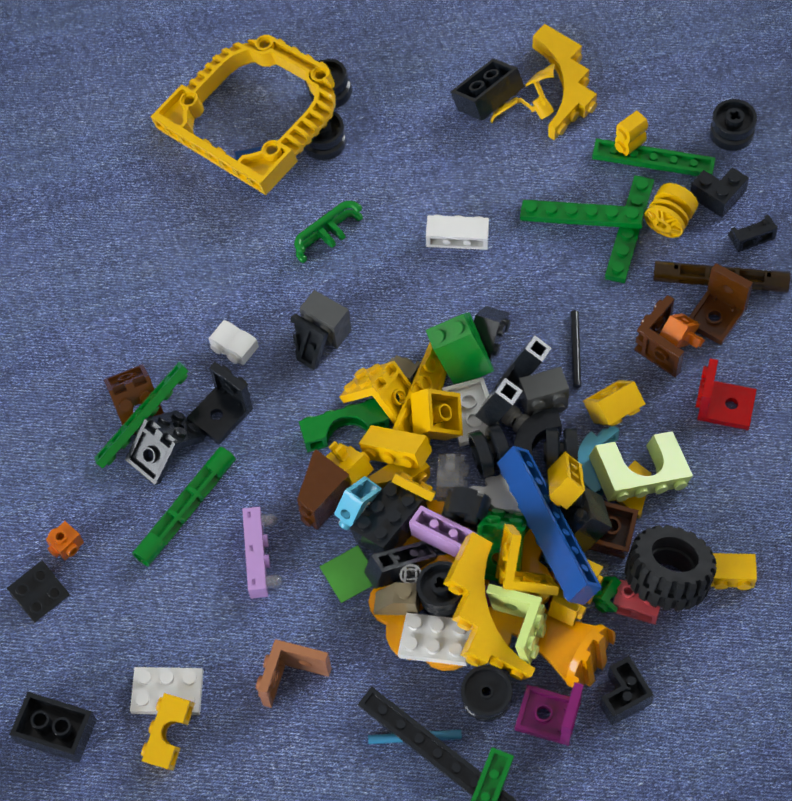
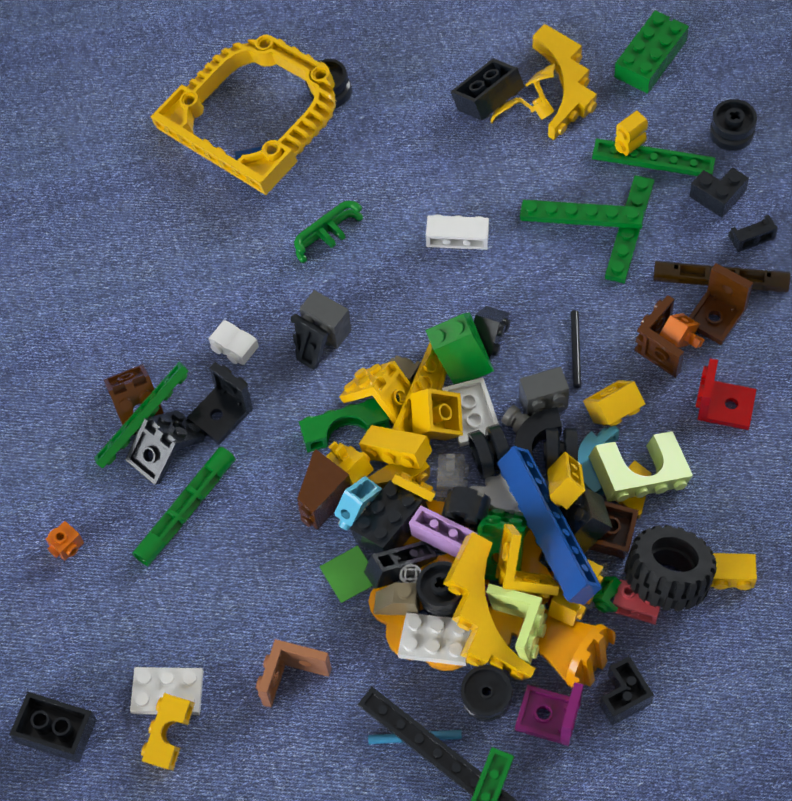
(38, 591): black hinge -> none
(255, 547): lavender piece -> none
(329, 141): black wheel -> none
(507, 388): black arch -> none
(651, 51): none -> green piece
(671, 210): yellow wheel -> none

